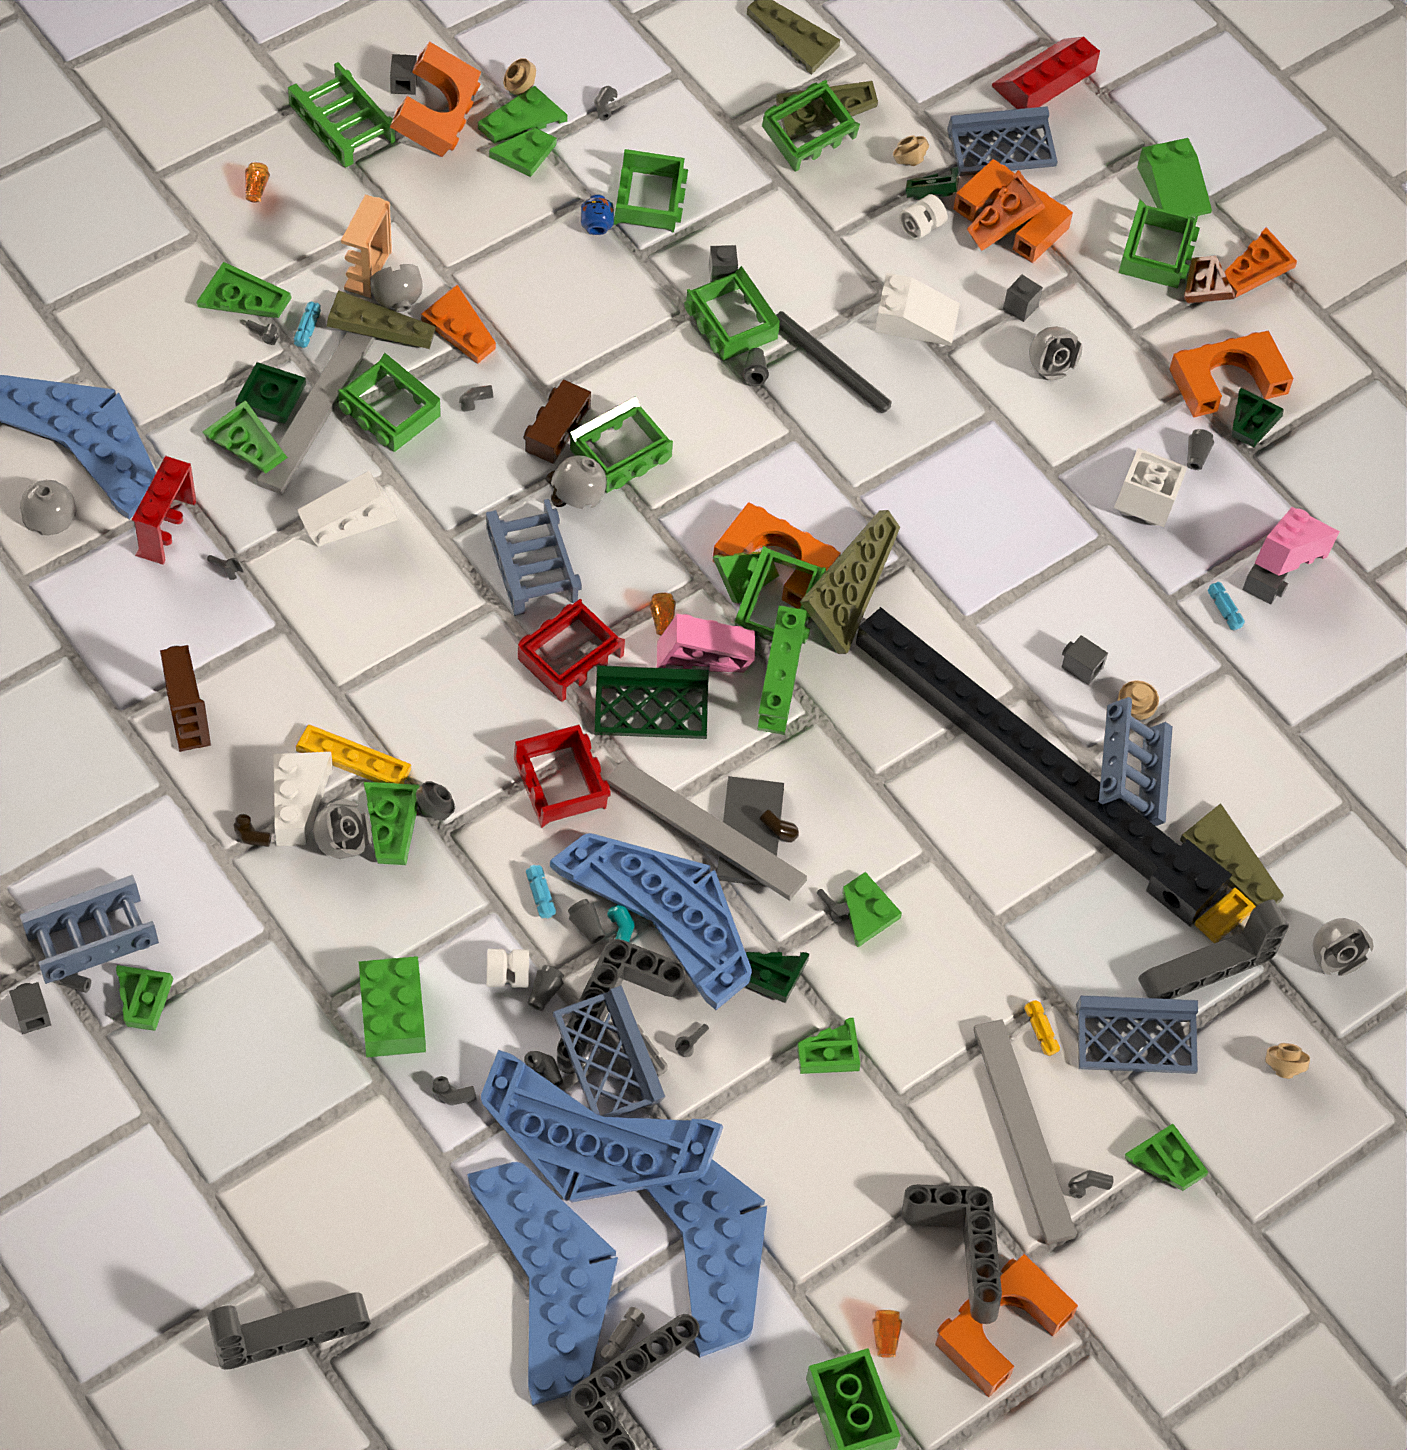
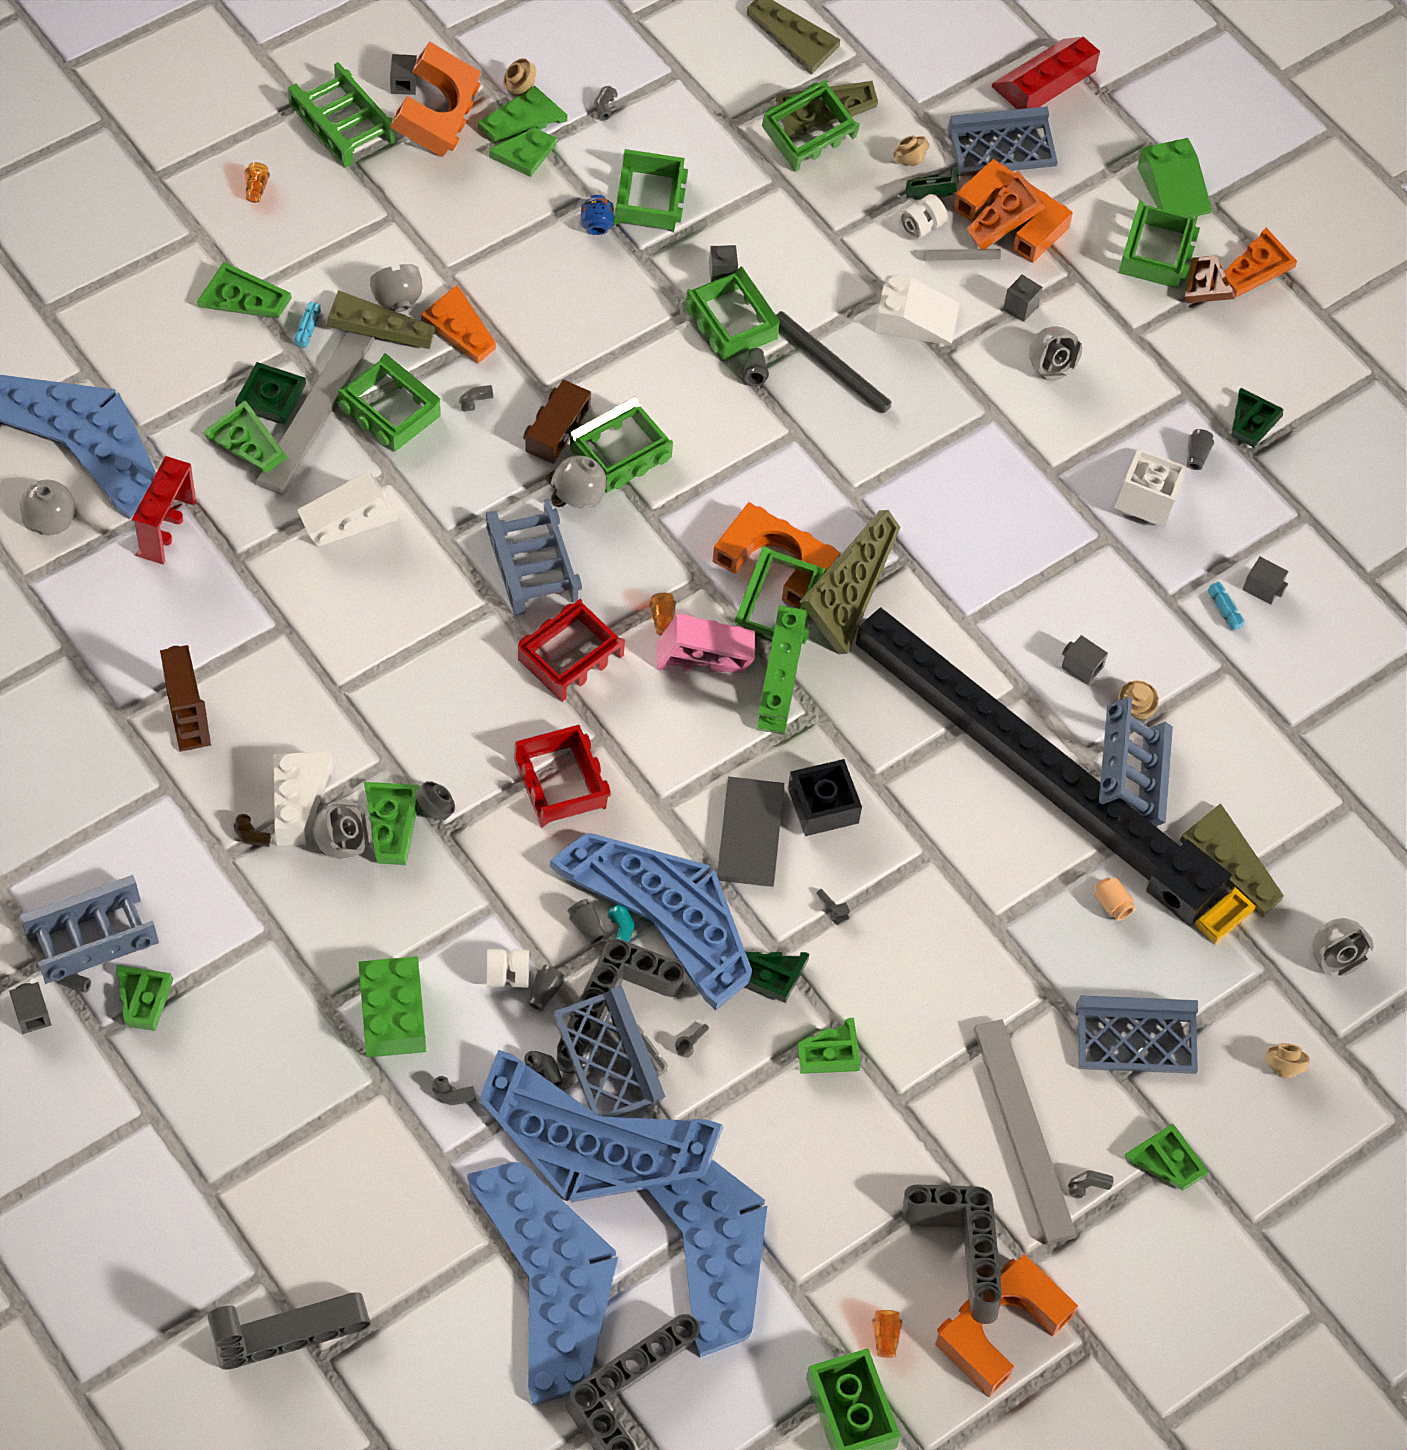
(230, 566): dark grey hand -> none
(268, 332): dark grey hand -> none
(354, 756): yellow tile -> none
(372, 234): light nougat window -> none
(540, 891): medium azure axle -> none
(622, 1334): light grey axle -> none
(651, 679): dark green fence -> none
(707, 830): light grey tile -> none
(737, 571): bright green wing -> none
(782, 829): dark brown arm -> none
(824, 797): none -> black brick
(869, 908): bright green wing -> none
(974, 254): none -> light grey bar
(1042, 1028): yellow axle -> none
(1114, 898): none -> light nougat brick
(1222, 959): dark grey beam -> none
(1253, 353): orange arch -> none
(1295, 541): bright pink wedge -> none

